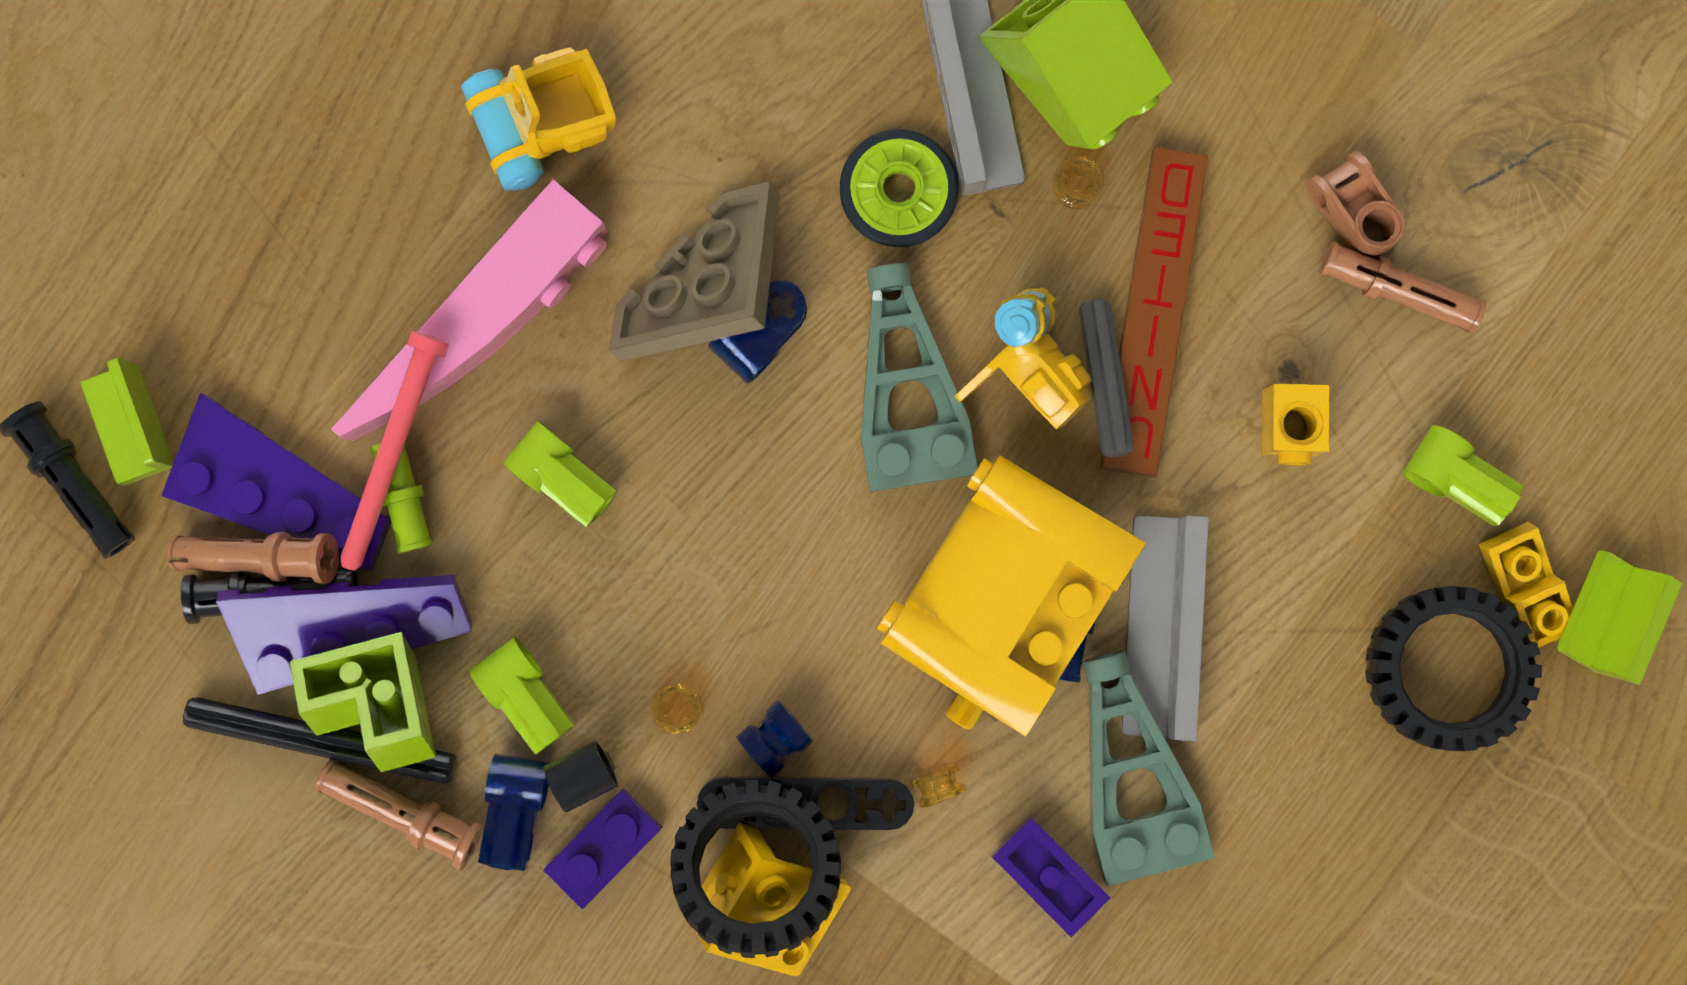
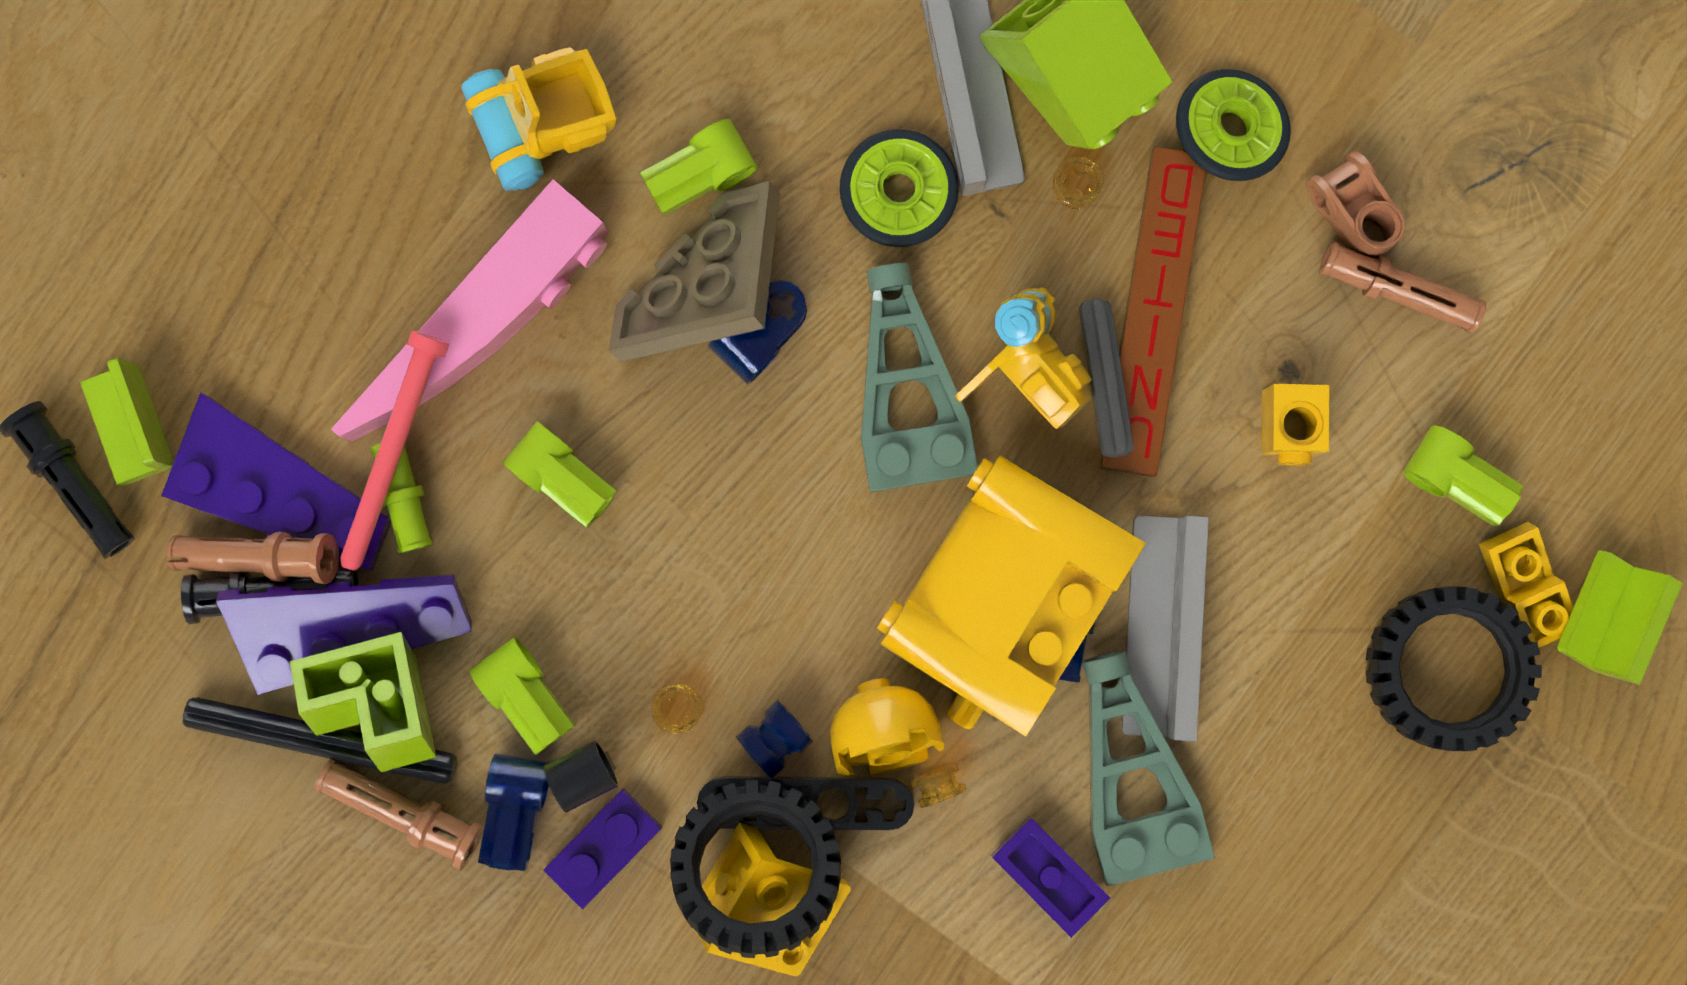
(711, 161): none -> lime piece
(883, 729): none -> yellow cylinder
(1216, 150): none -> lime wheel

